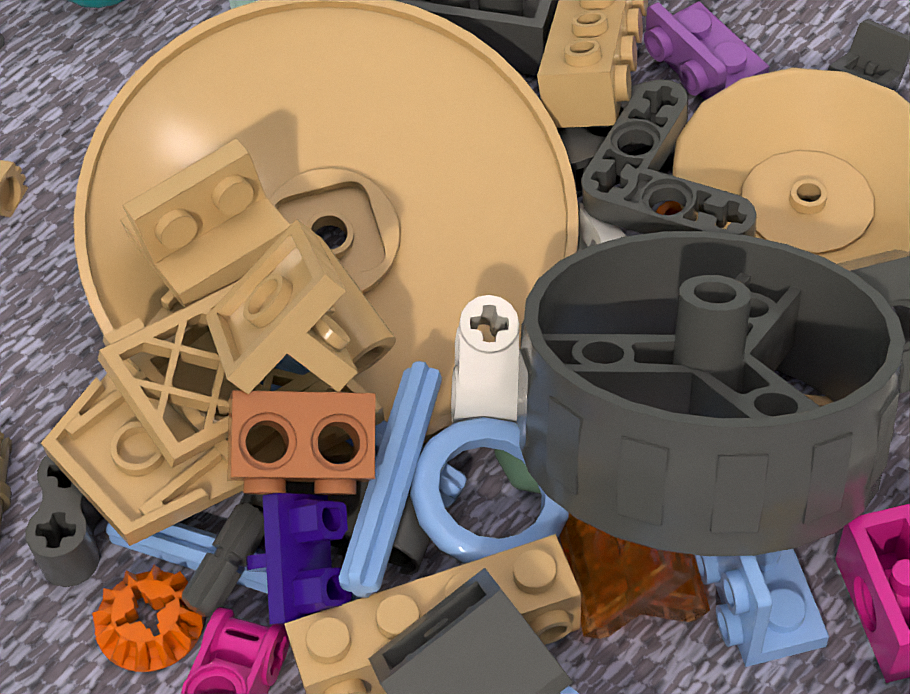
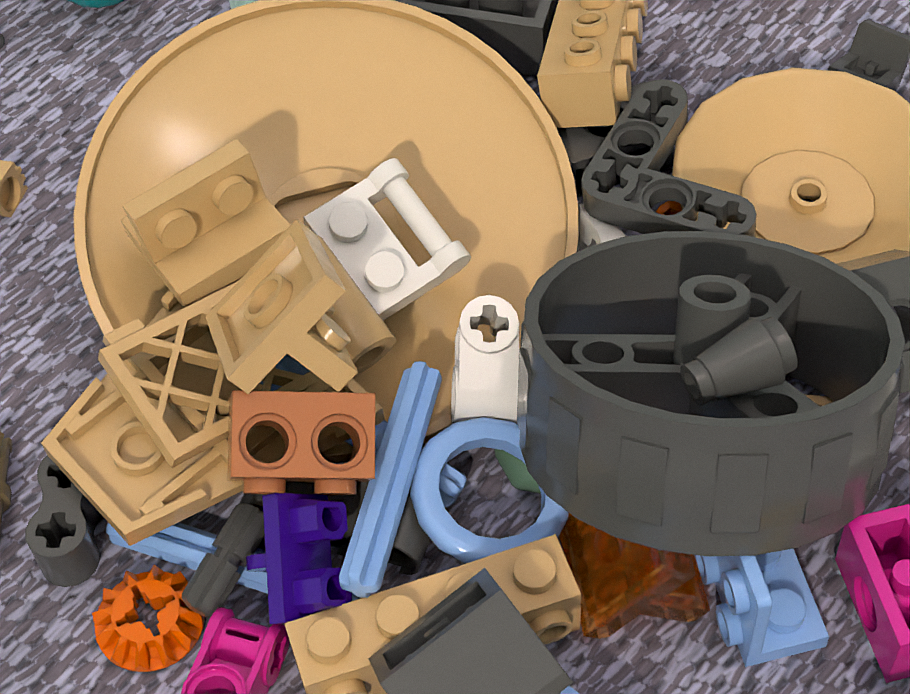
(372, 250): none -> white plate
(699, 49): medium lavender bracket -> none
(741, 362): none -> dark grey cone

